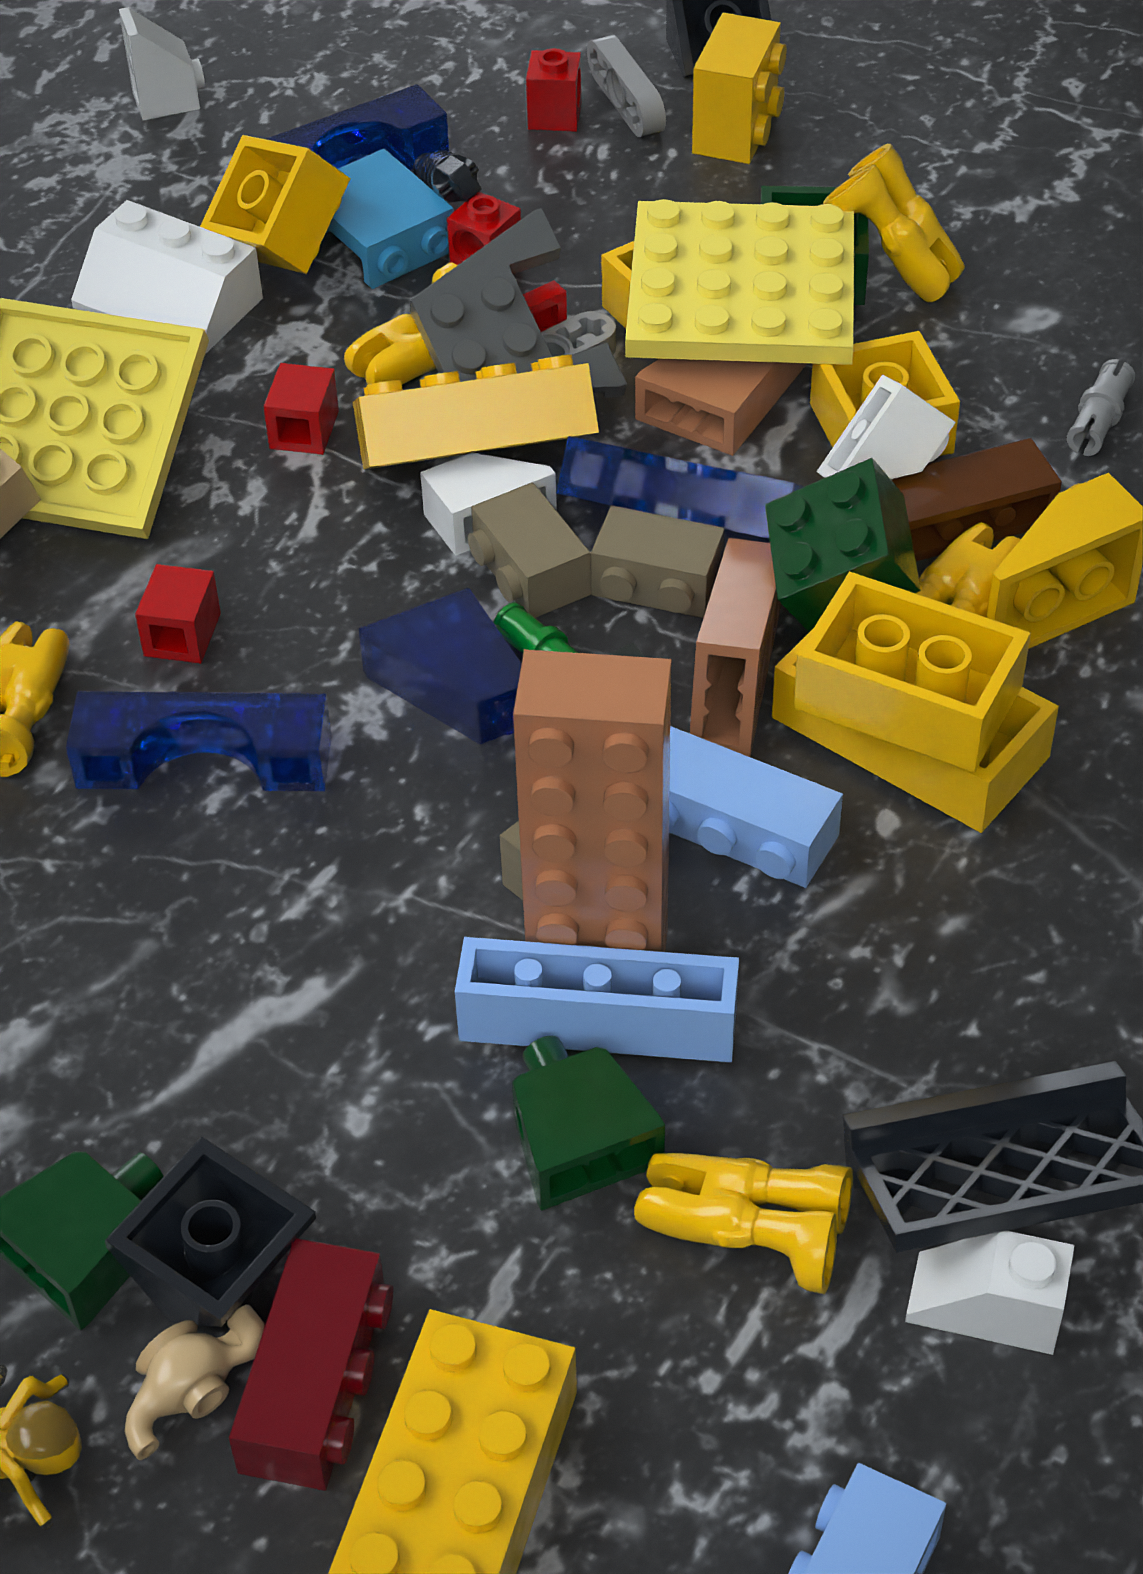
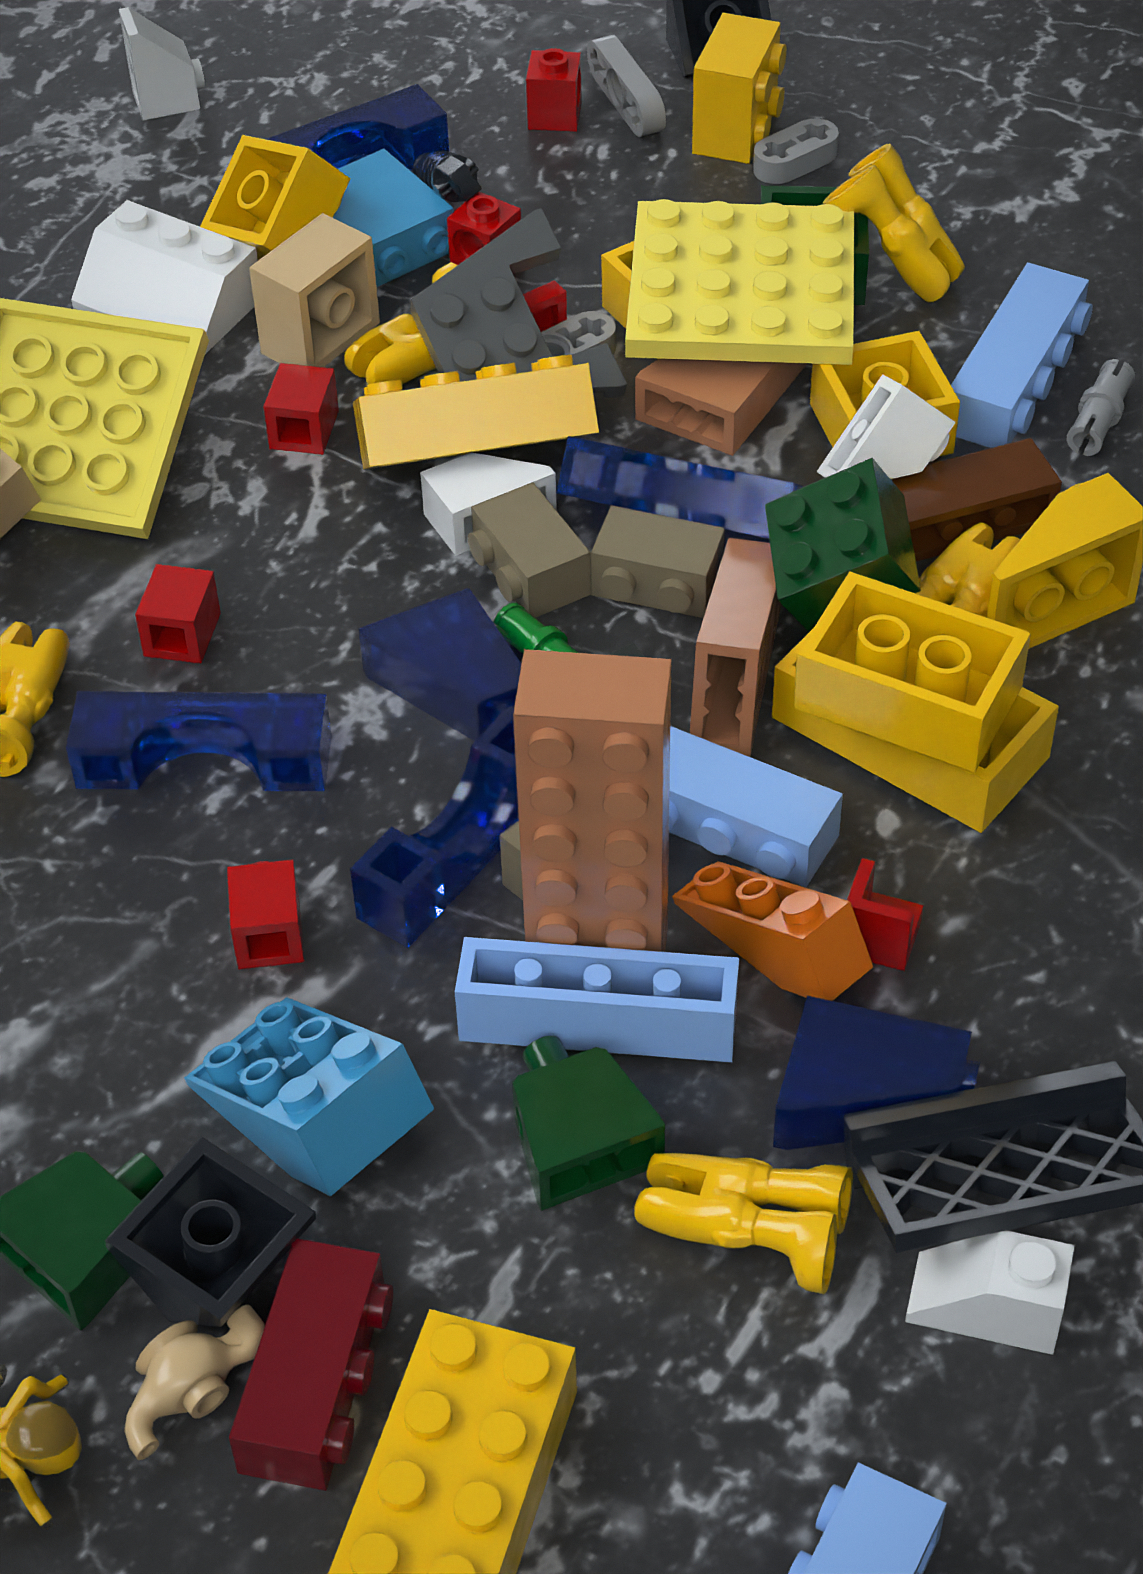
(265, 914): none -> red brick
(313, 1092): none -> dark azure slope
(315, 293): none -> tan brick
(415, 877): none -> clear blue arch
(782, 929): none -> orange slope
(795, 151): none -> light grey beam
(862, 1061): none -> clear blue slope
(884, 921): none -> red panel
(1019, 355): none -> light blue brick

